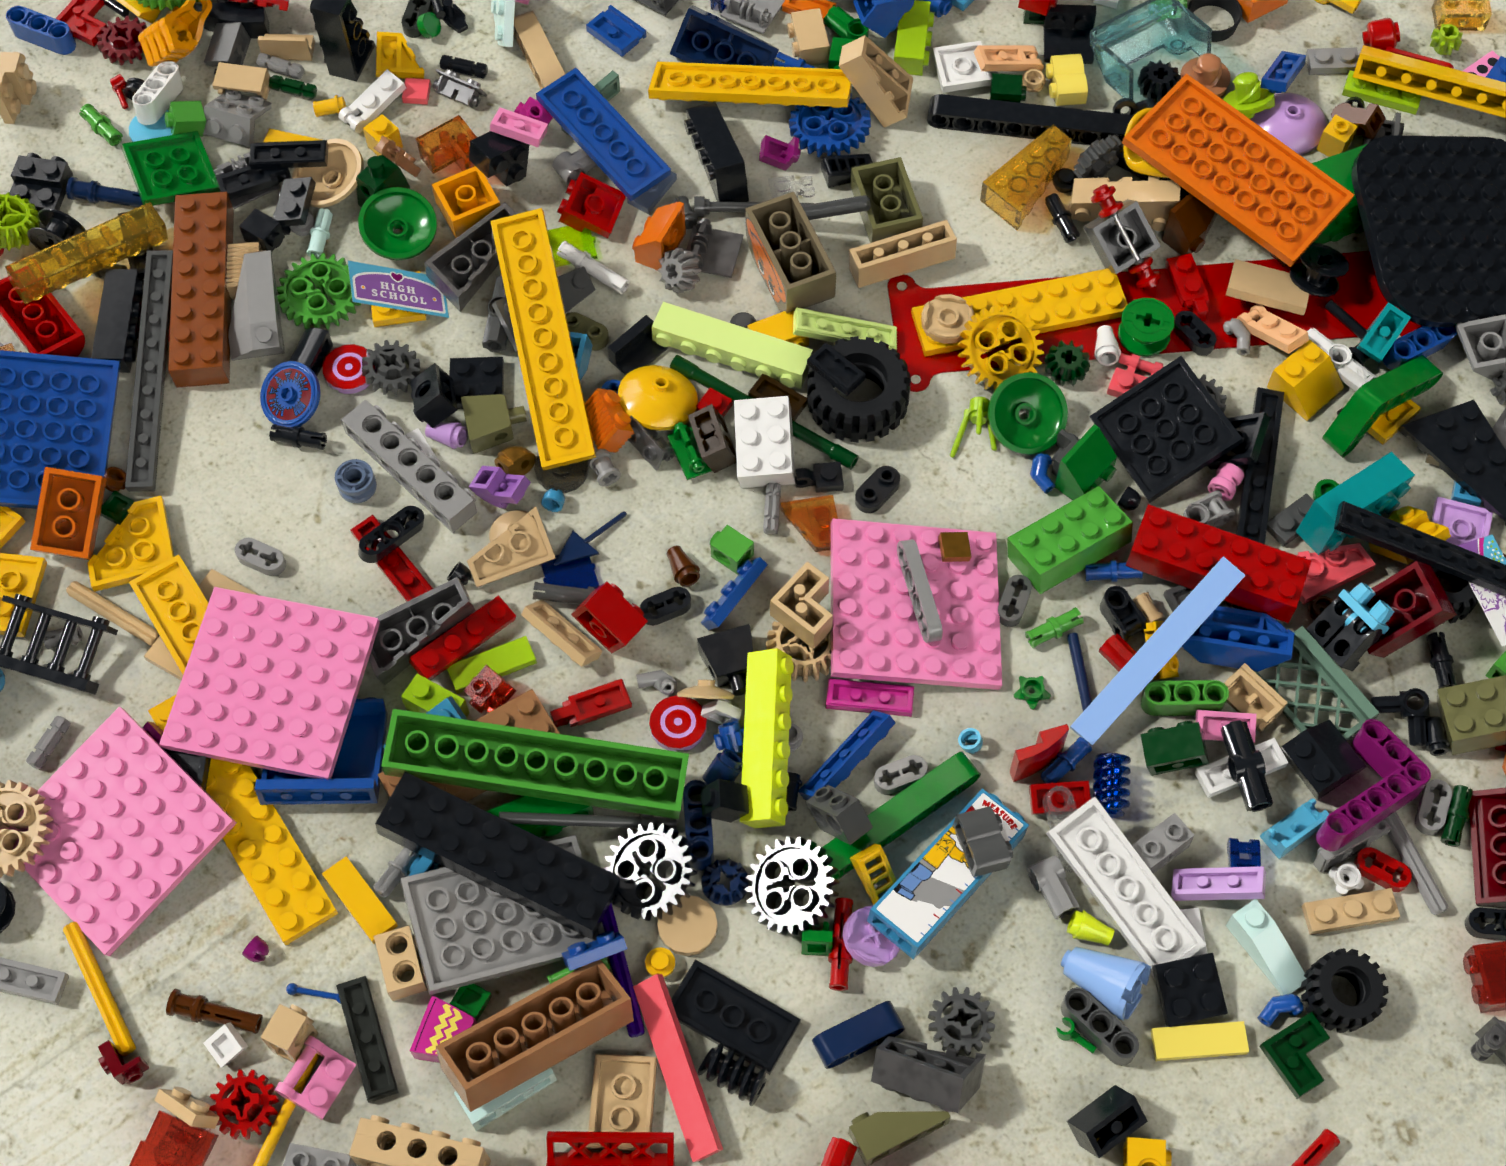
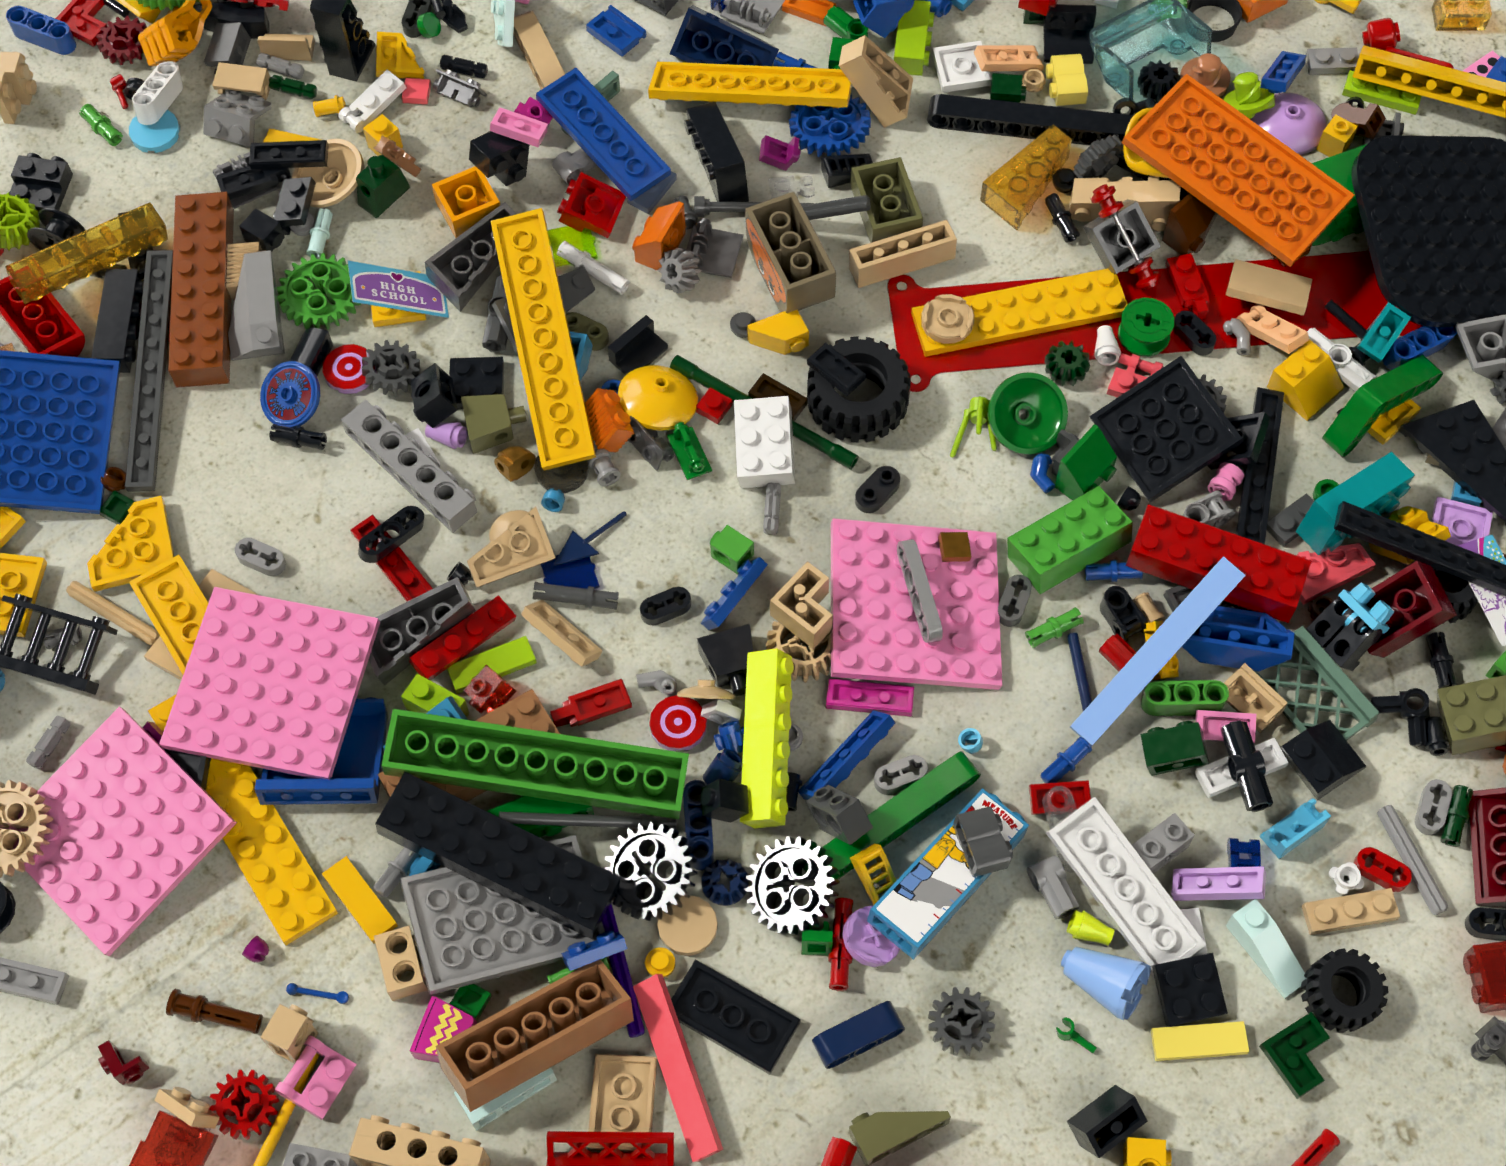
(68, 513): orange brick -> none
(95, 192): dark blue pin -> none
(99, 989): yellow axle -> none
(170, 167): green plate -> none
(185, 117): bright green brick -> none
(225, 1044): white plate -> none
(351, 471): sand blue wheel -> none
(367, 1039): pearl dark grey tile -> none
(393, 210): green dish -> none
(446, 145): clear orange brick -> none
(498, 487): medium lavender brick -> none
(610, 617): red brick -> none
(683, 567): reddish brown cone -> none
(713, 438): dark brown brick -> none
(731, 345): yellowish green brick -> none
(734, 1073): black piece -> none
(809, 36): tan brick -> none
(812, 519): clear orange wing -> none
(825, 477): black plate -> none
(835, 327): yellowish green tile -> none
(927, 1074): flat silver wedge -> none
(989, 326): yellow gear -> none
(1035, 684): green plate -> none
(1038, 756): red slope -> none
(1104, 1041): dark grey beam -> none
(1109, 782): clear blue piece -> none
(1280, 1004): blue arm -> none
(1319, 270): black piece -> none
(1328, 859): light grey hinge -> none
(1402, 782): magenta beam -> none
(1446, 39): lime gear -> none

